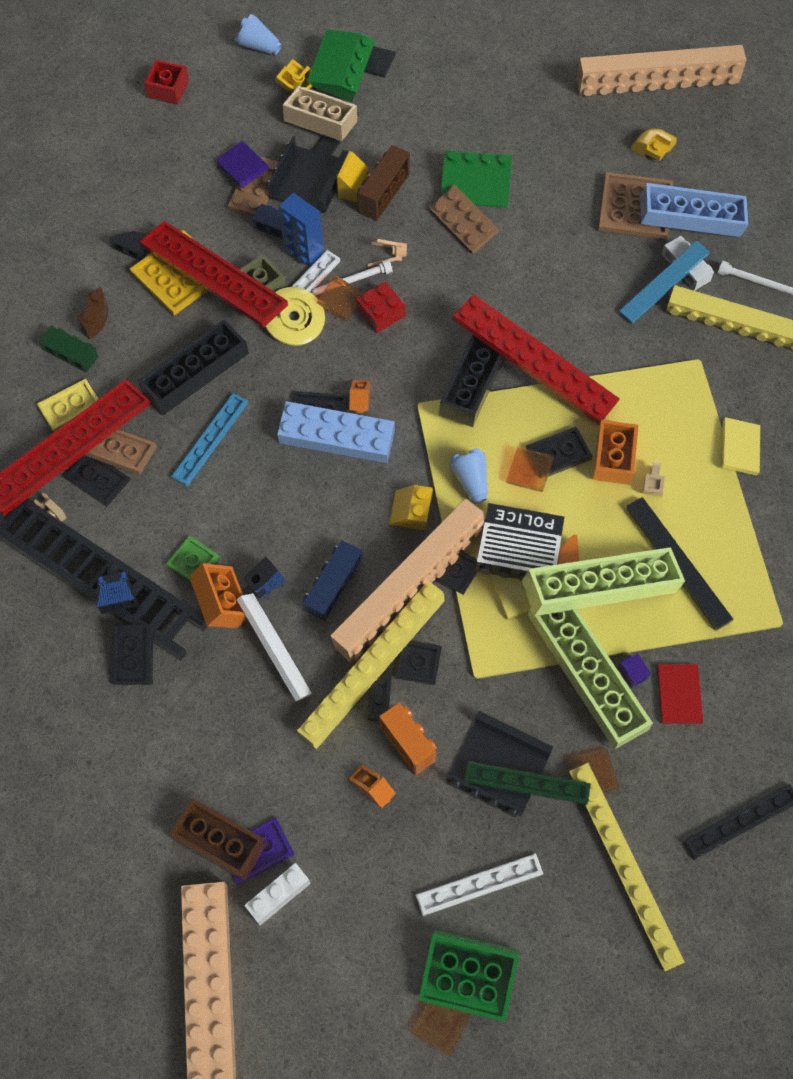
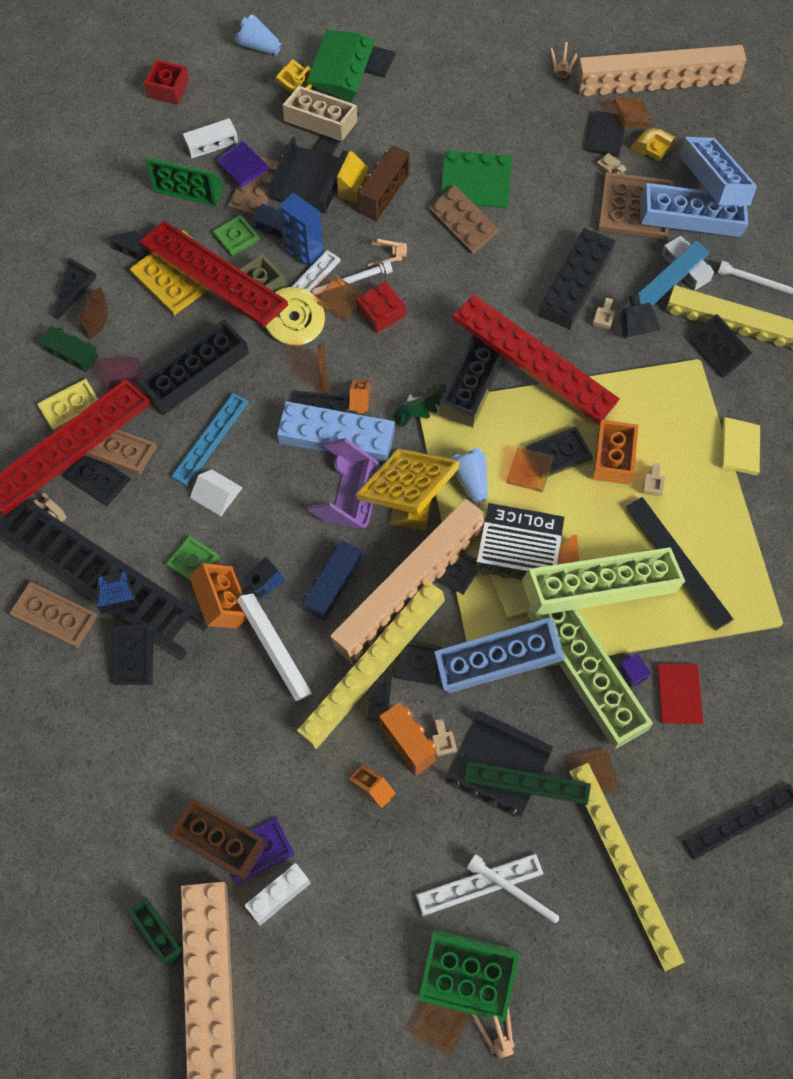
(53, 615): none -> medium nougat plate
(75, 282): none -> black wing
(118, 370): none -> clear pink brick
(156, 932): none -> dark green brick
(184, 182): none -> green slope
(210, 138): none -> white brick
(214, 491): none -> white slope
(236, 235): none -> bright green tile
(323, 368): none -> clear orange tile
(356, 470): none -> medium lavender windscreen
(408, 480): none -> yellow plate
(419, 405): none -> dark green plant
(443, 740): none -> tan plate
(478, 866): none -> white piece
(499, 655): none -> light blue brick
(502, 1045): none -> light nougat plant
(562, 69): none -> light nougat plant
(576, 278): none -> black brick
(604, 316): none -> tan plate
(606, 134): none -> black tile
(611, 165): none -> tan plate
(632, 112): none -> clear orange tile
(638, 318): none -> black torso
(717, 171): none -> light blue brick
(720, 345): none -> black tile

